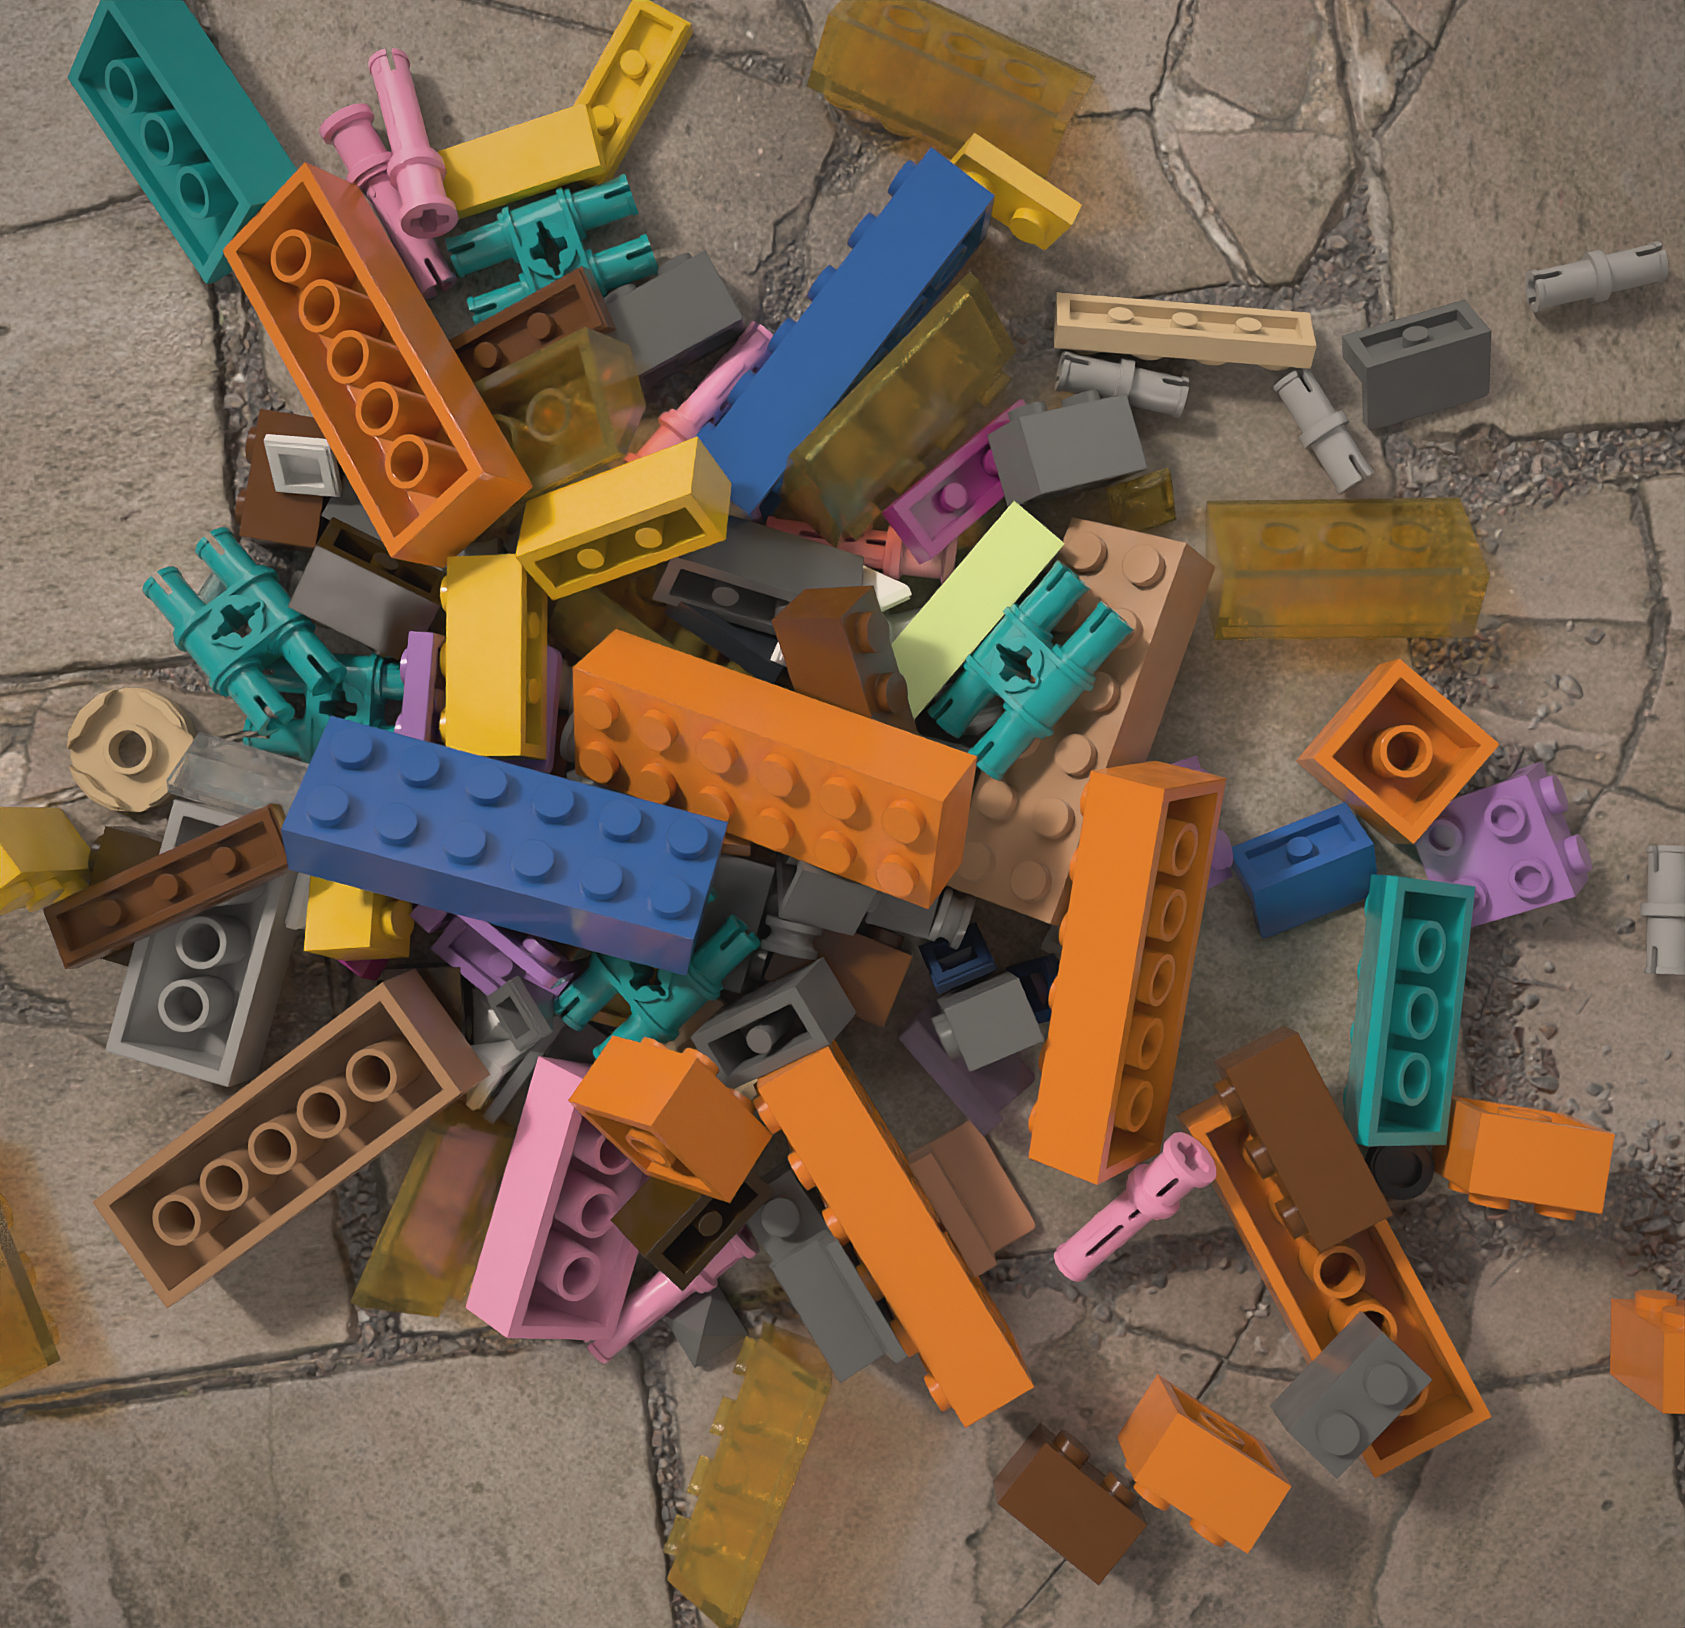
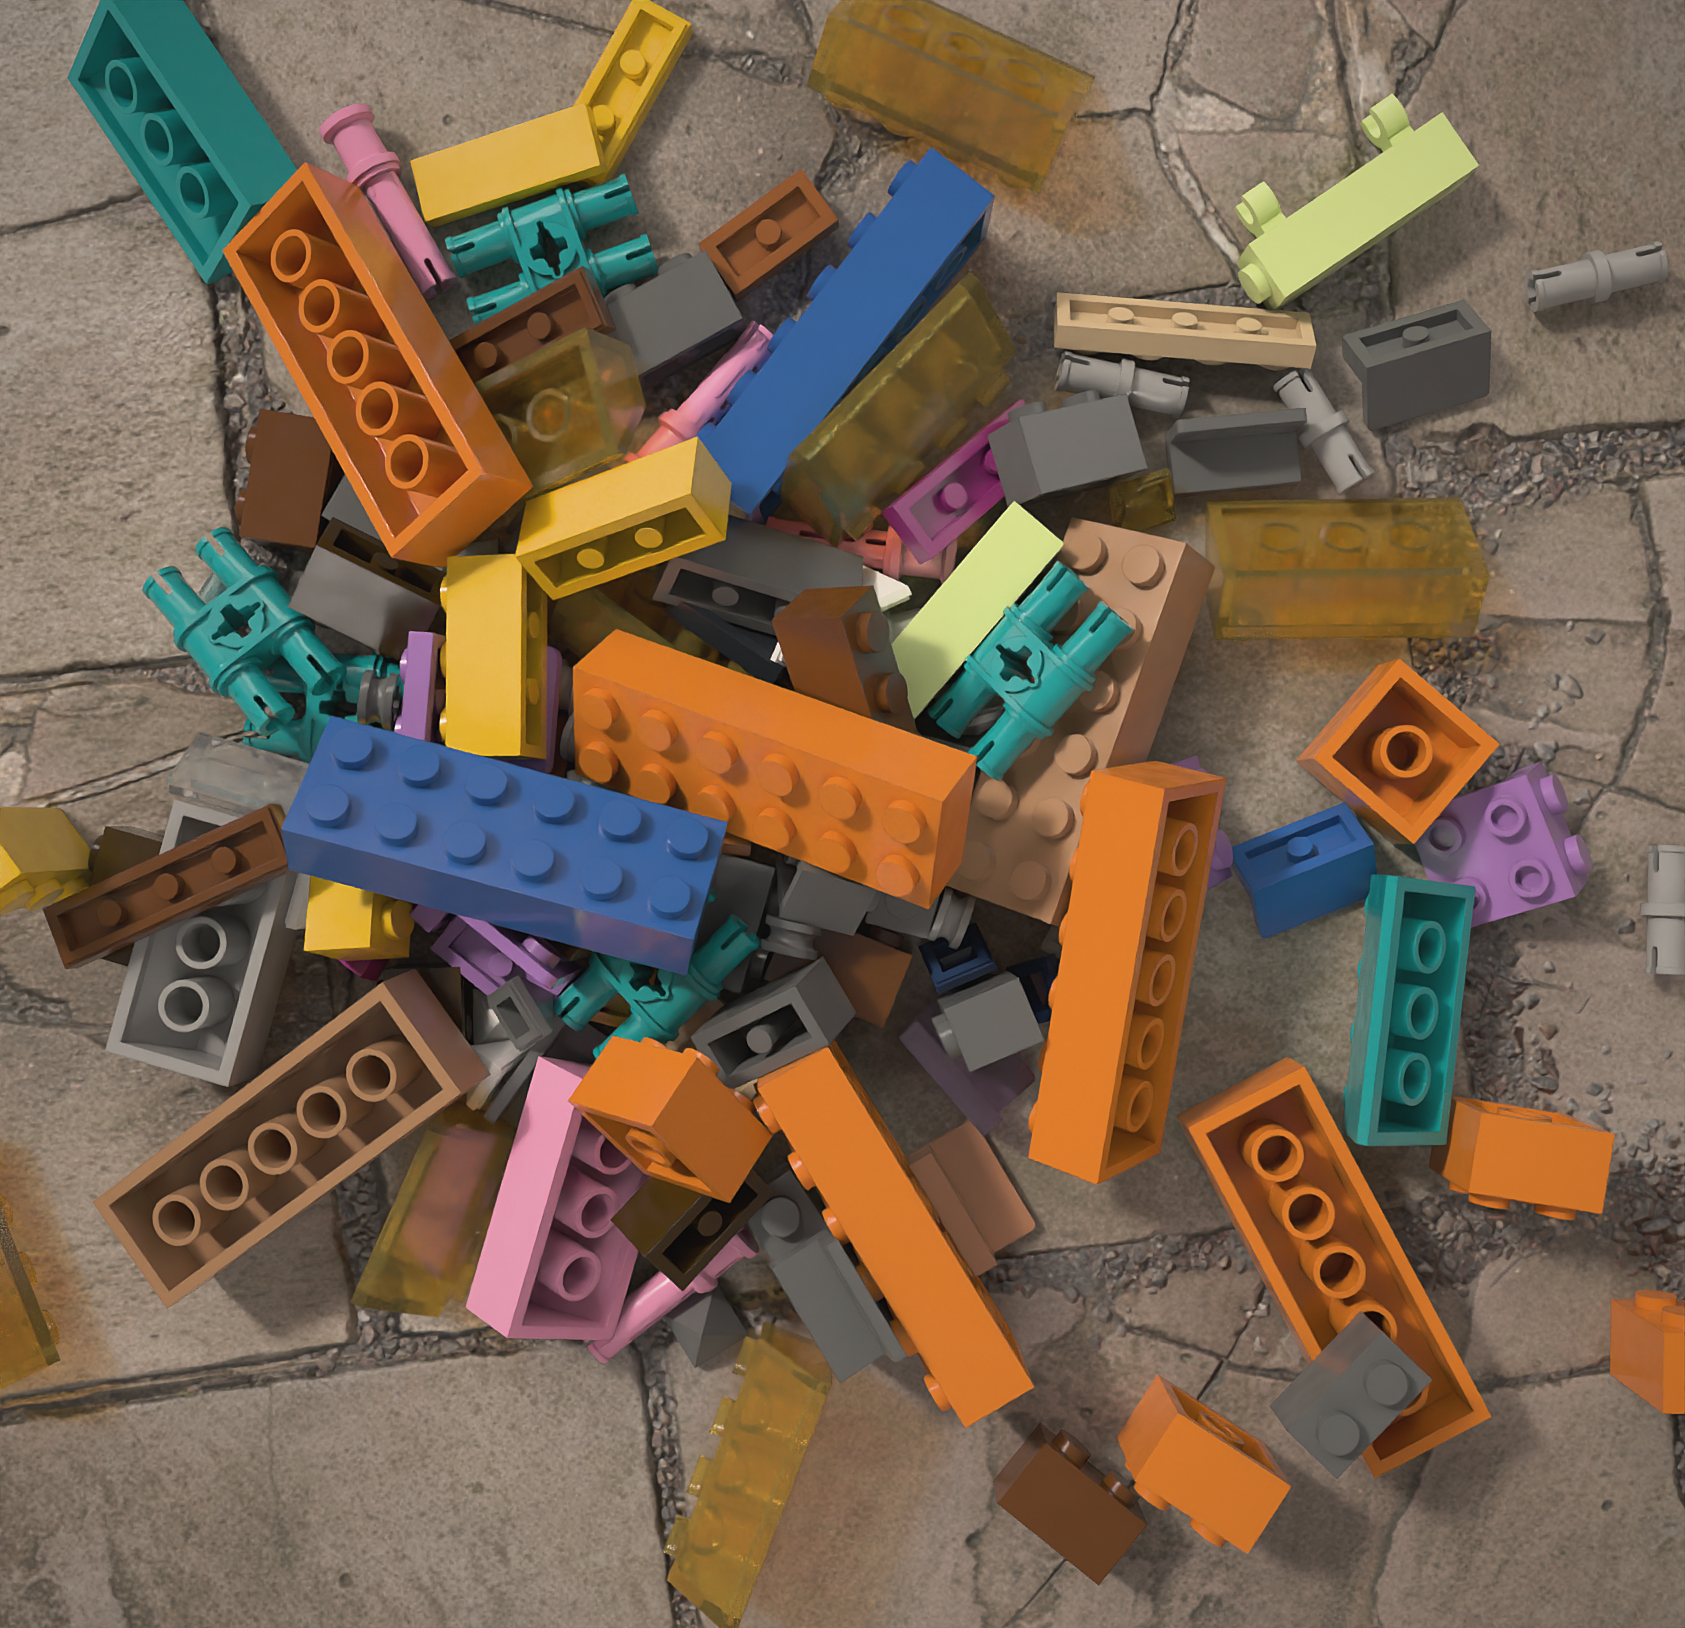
(96, 742): tan tile -> none
(303, 465): white slope -> none
(379, 699): none -> dark grey bush
(414, 167): bright pink pin -> none
(769, 234): none -> dark orange plate
(1022, 199): yellow plate -> none
(1150, 1194): bright pink pin -> none
(1235, 452): none -> dark grey panel
(1299, 1139): reddish brown brick -> none
(1354, 213): none -> yellowish green brick
(1401, 1170): black tile -> none

